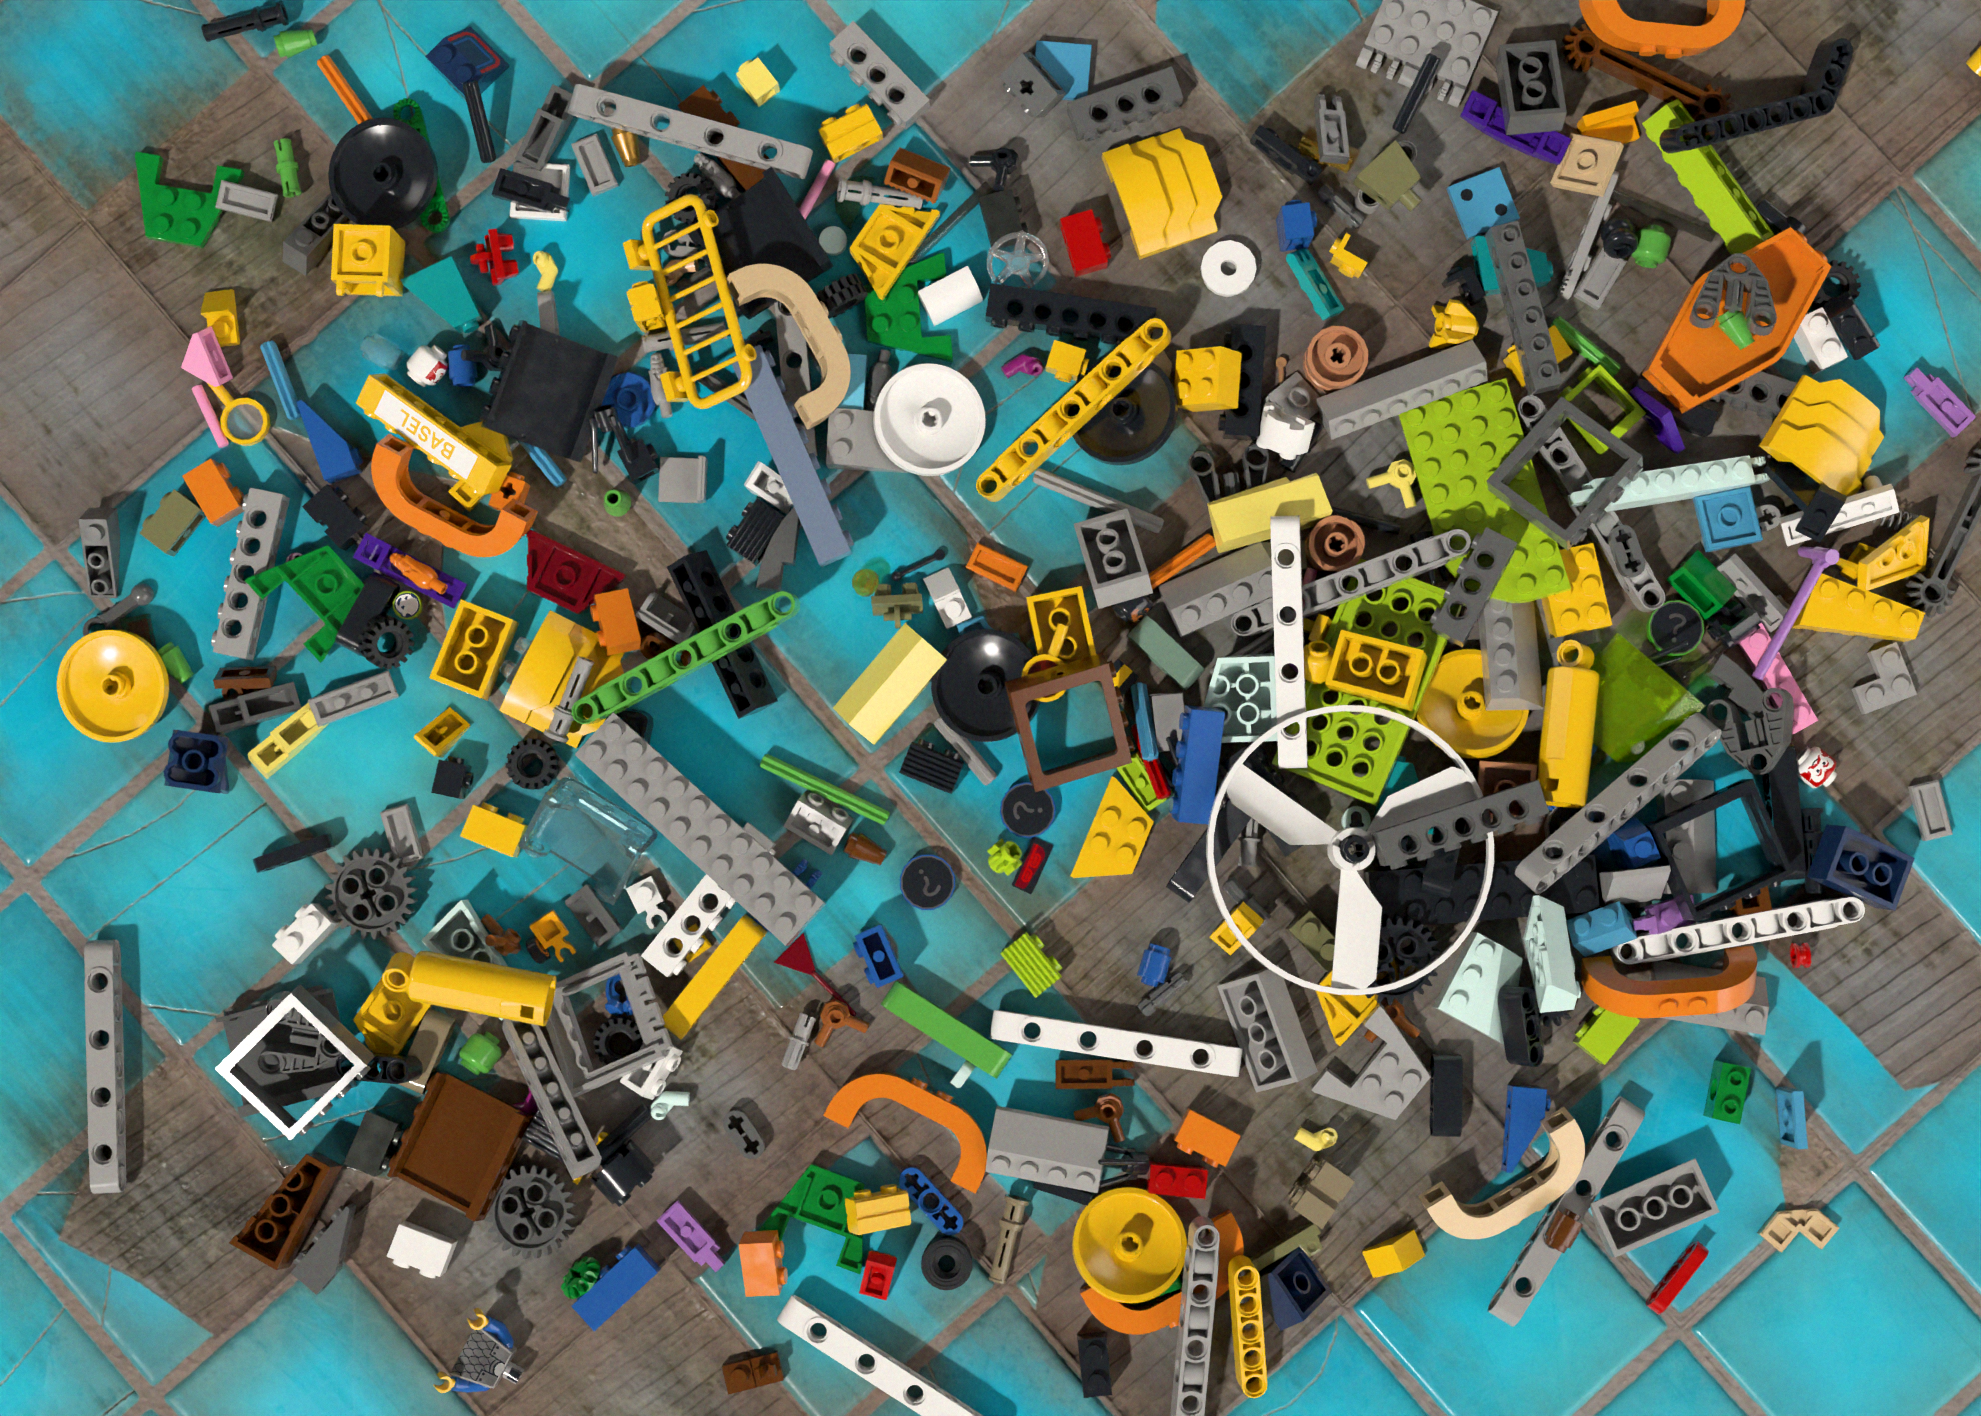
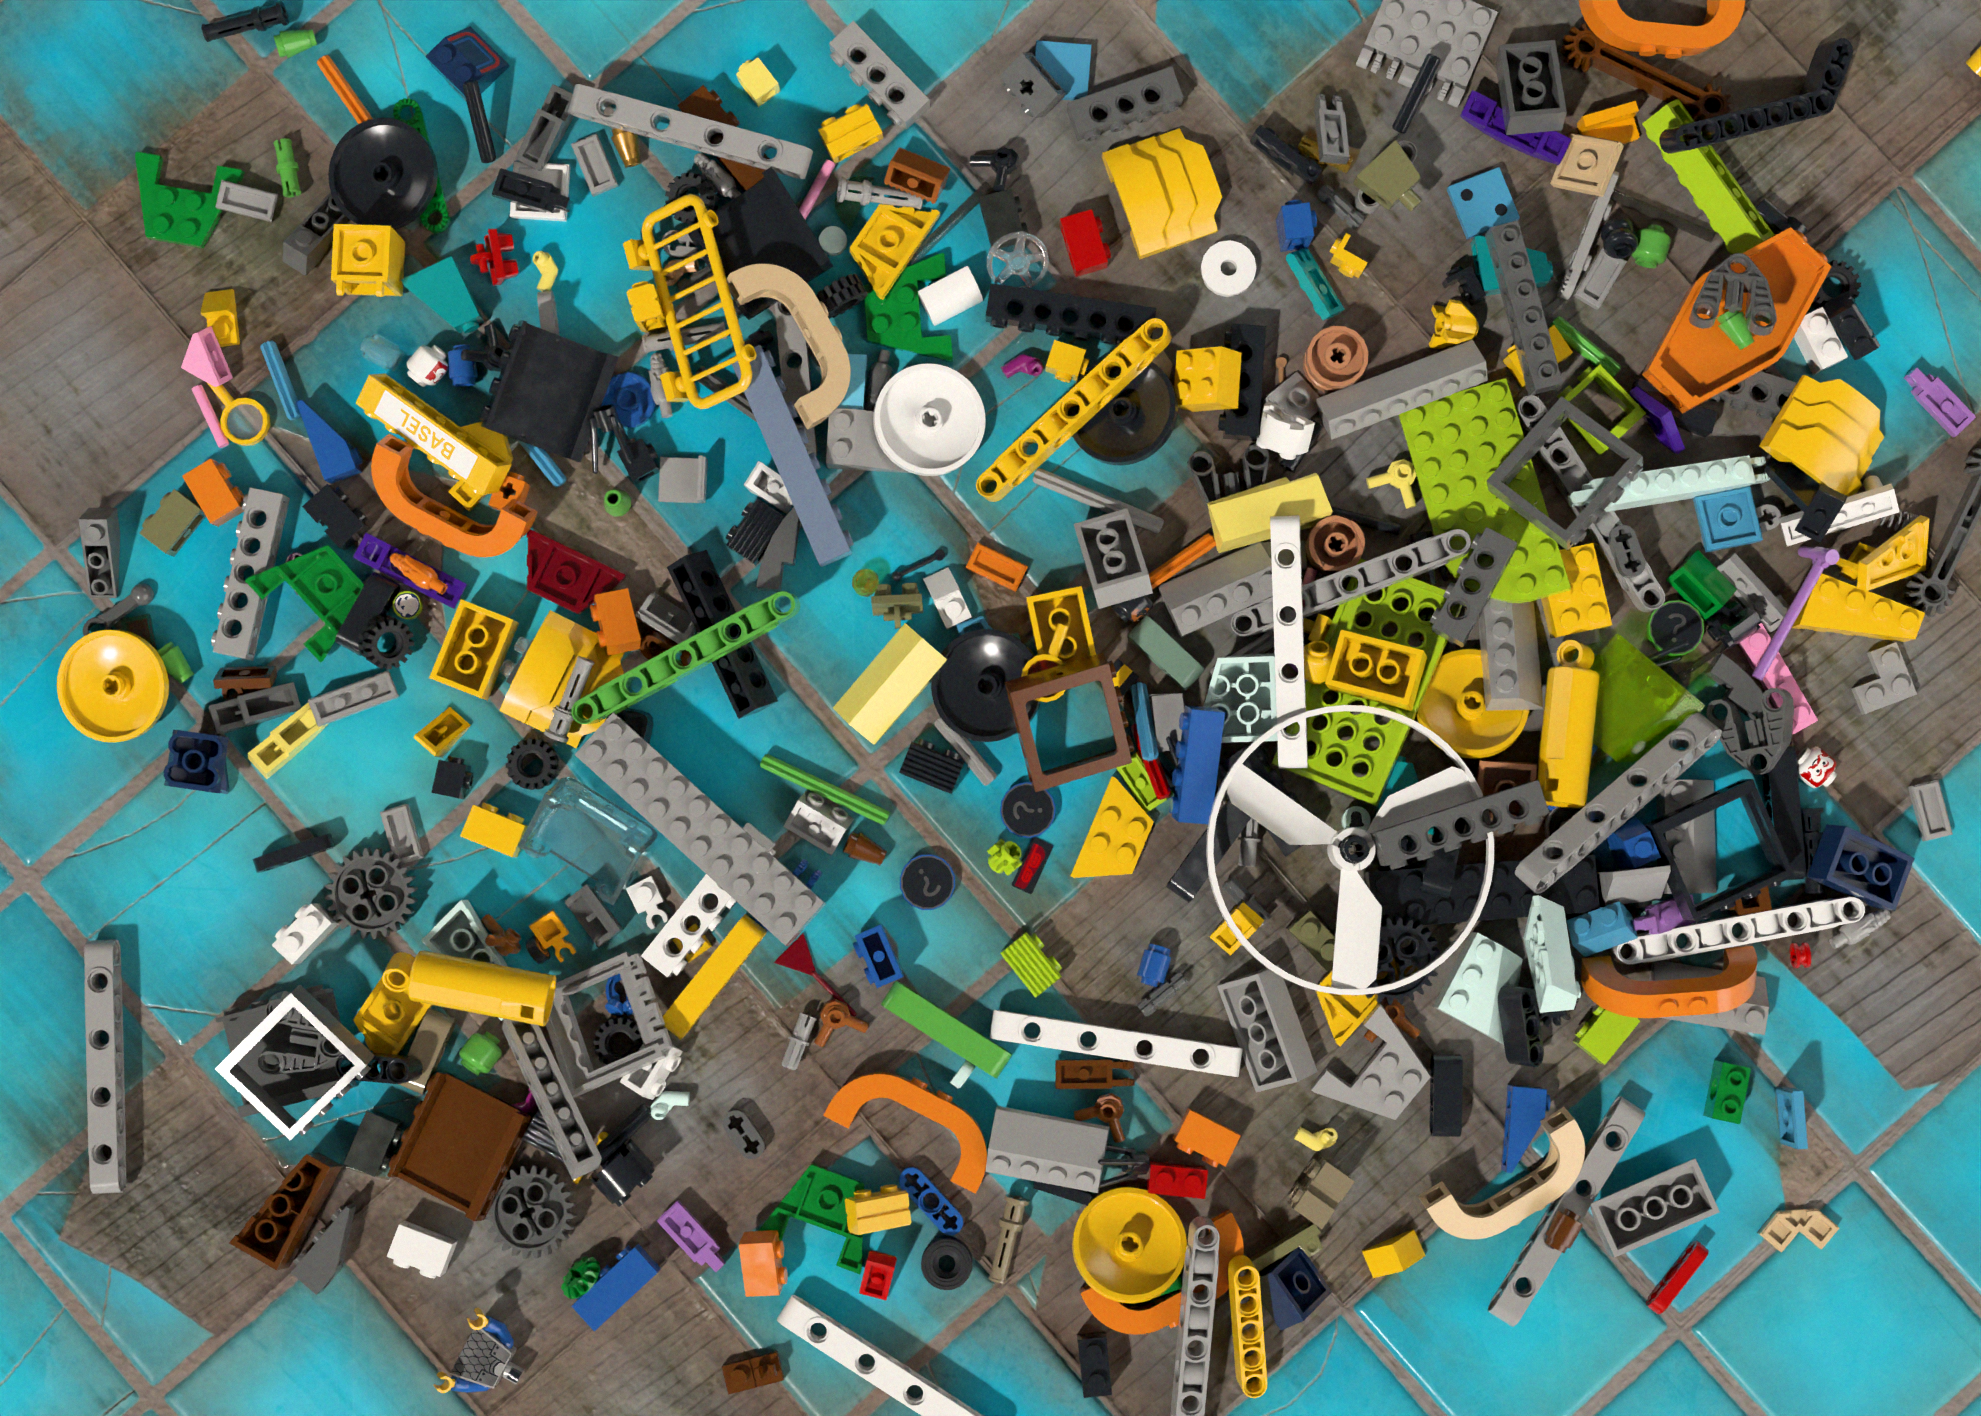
(1857, 931): none -> light grey piece

